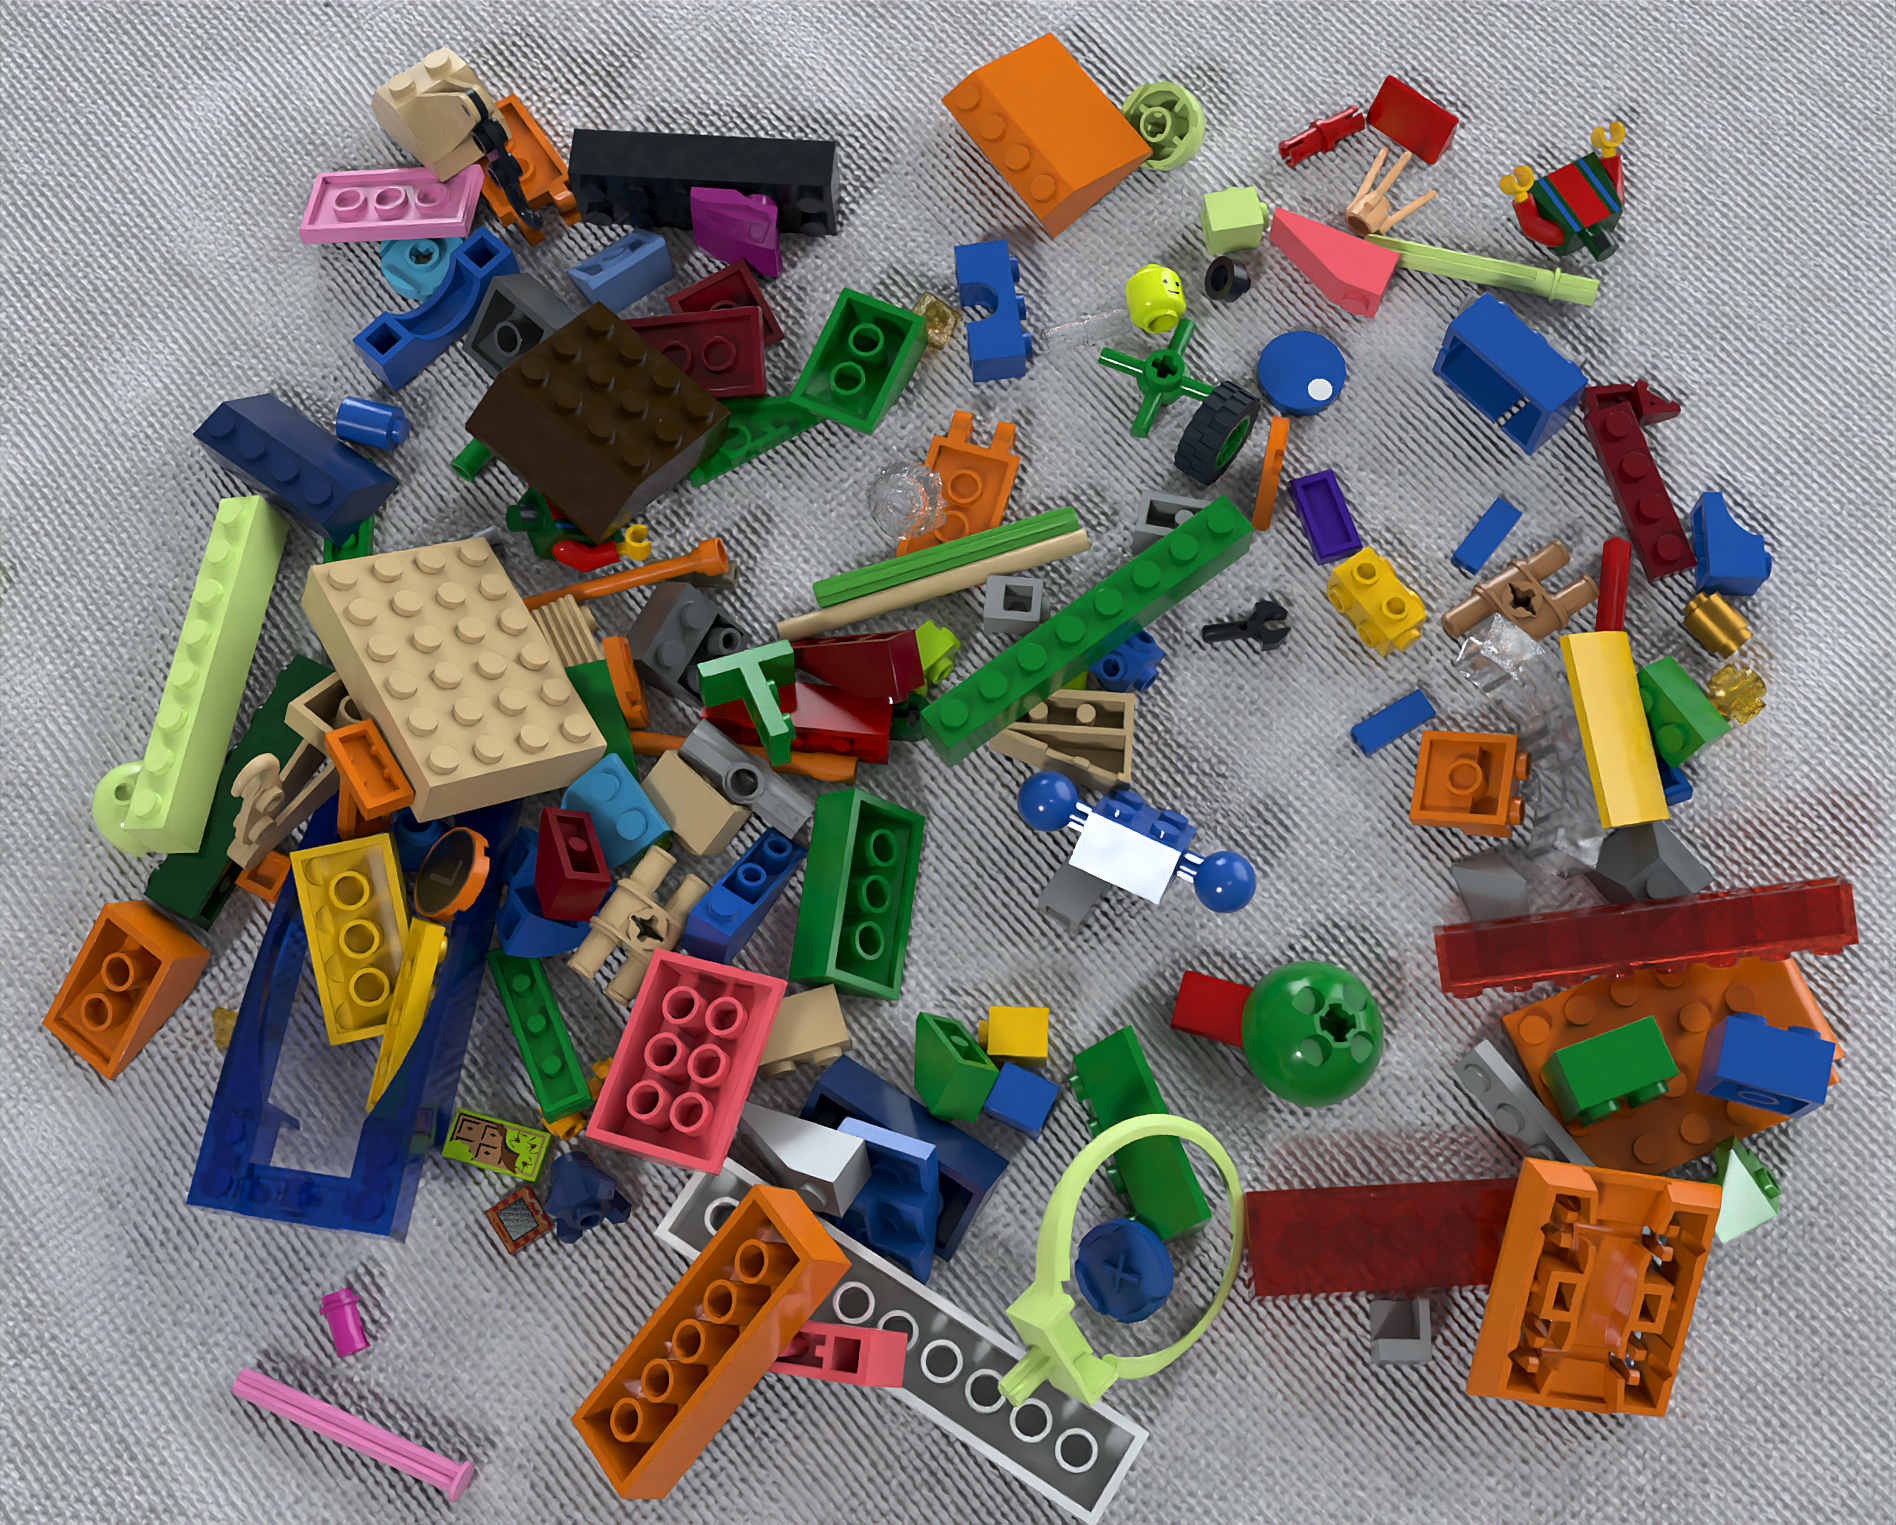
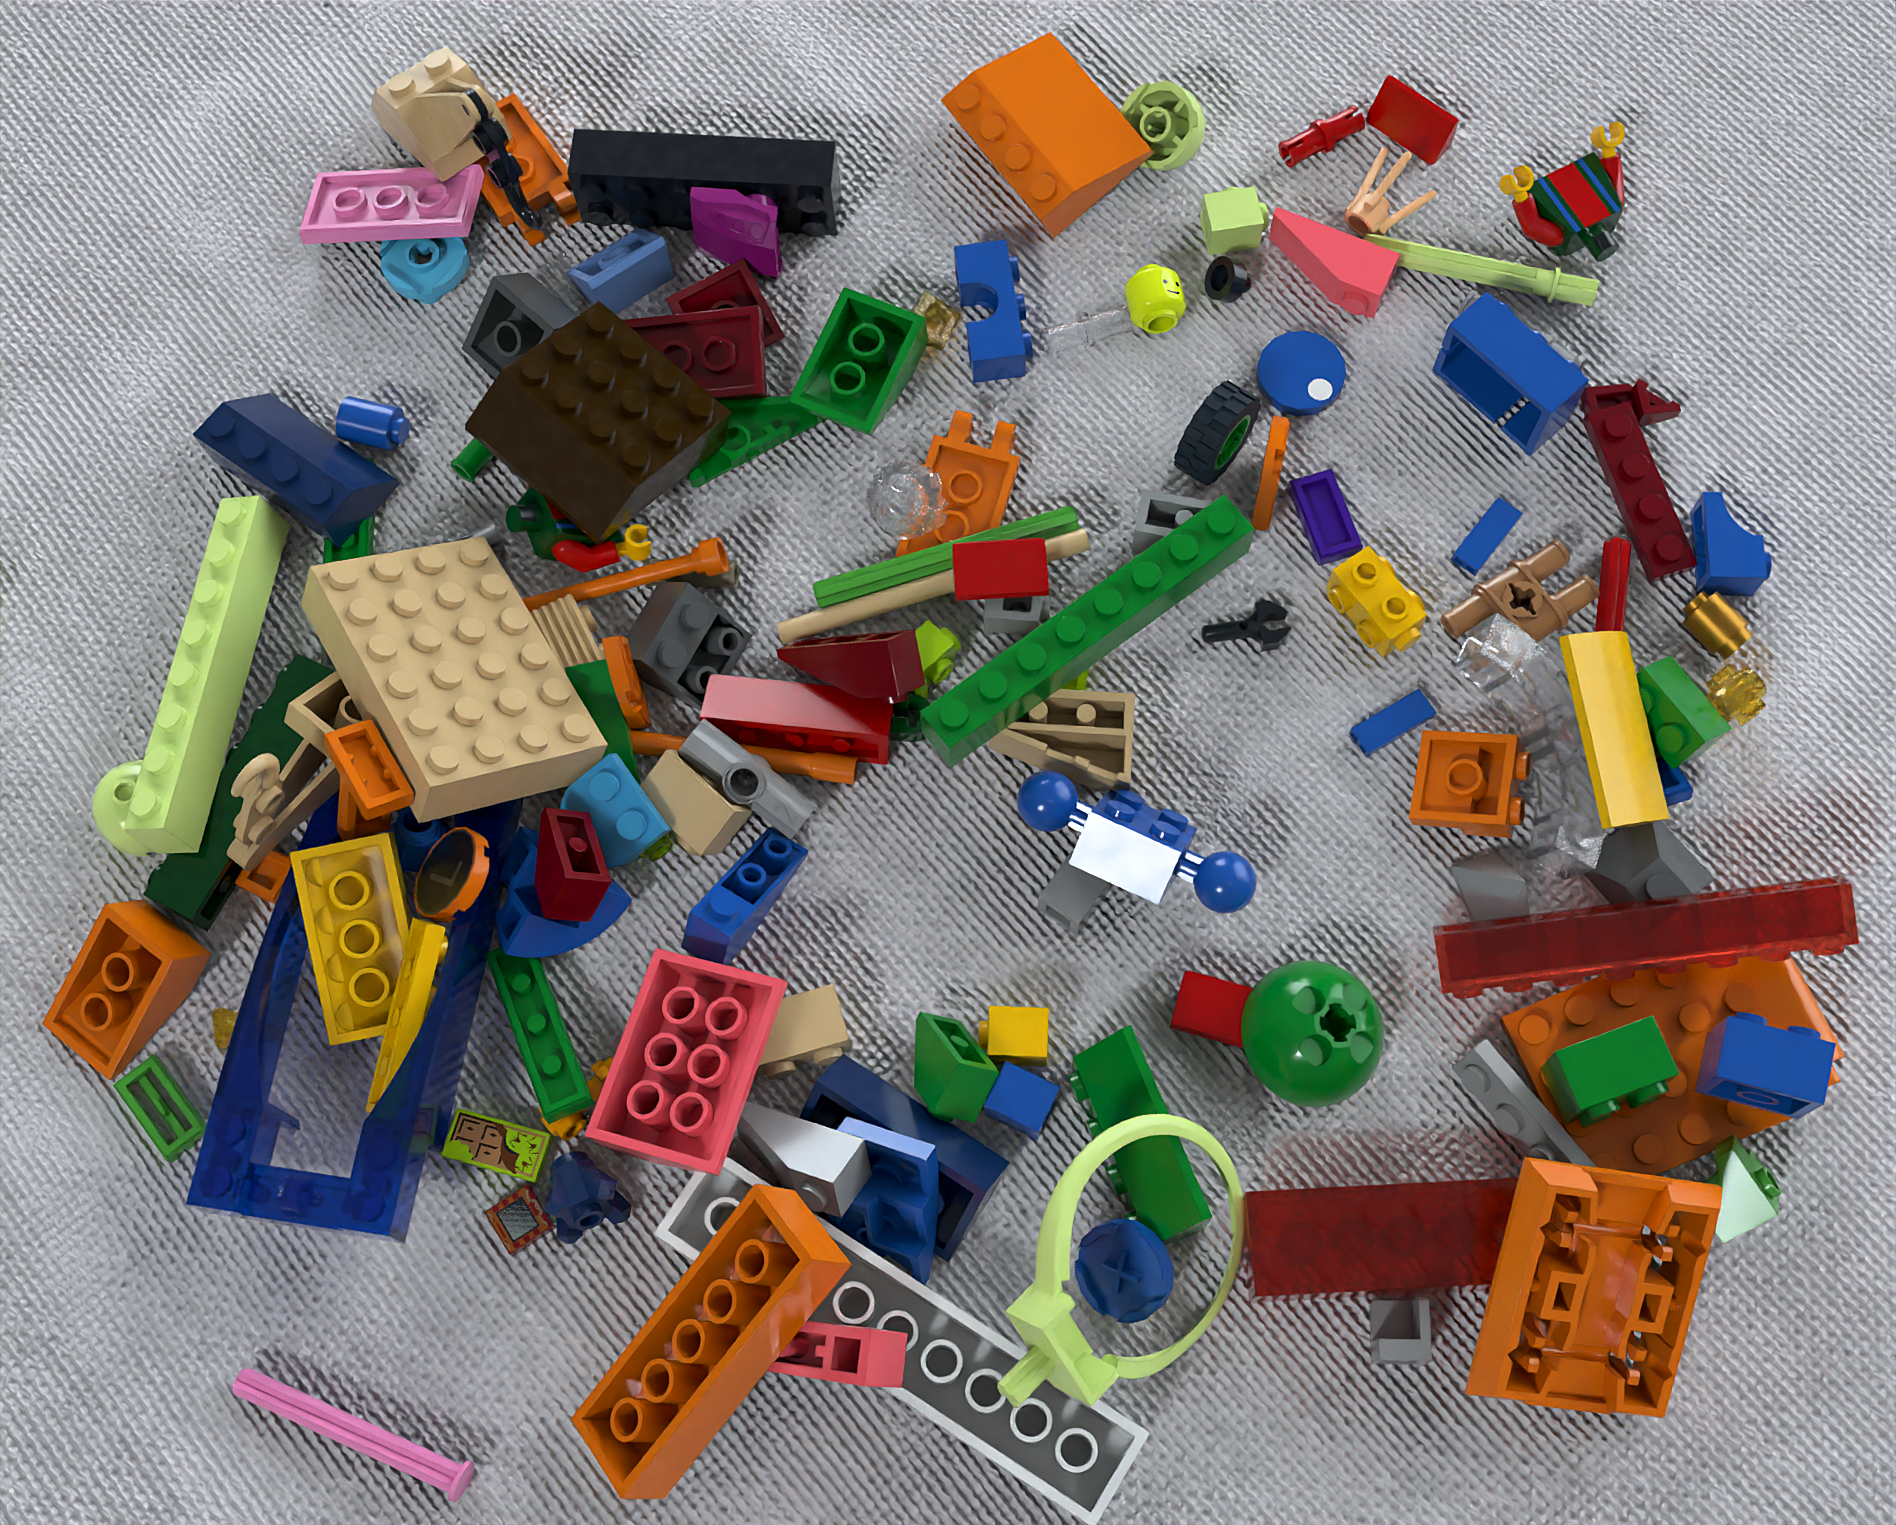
(186, 1139): none -> bright green tile
(344, 1322): dark pink pin -> none
(404, 343): blue arch -> none
(616, 928): tan pin -> none
(755, 679): green bracket -> none
(857, 895): green slope -> none
(1000, 569): none -> red slope
(1129, 665): blue brick -> none
(1160, 363): green bar -> none

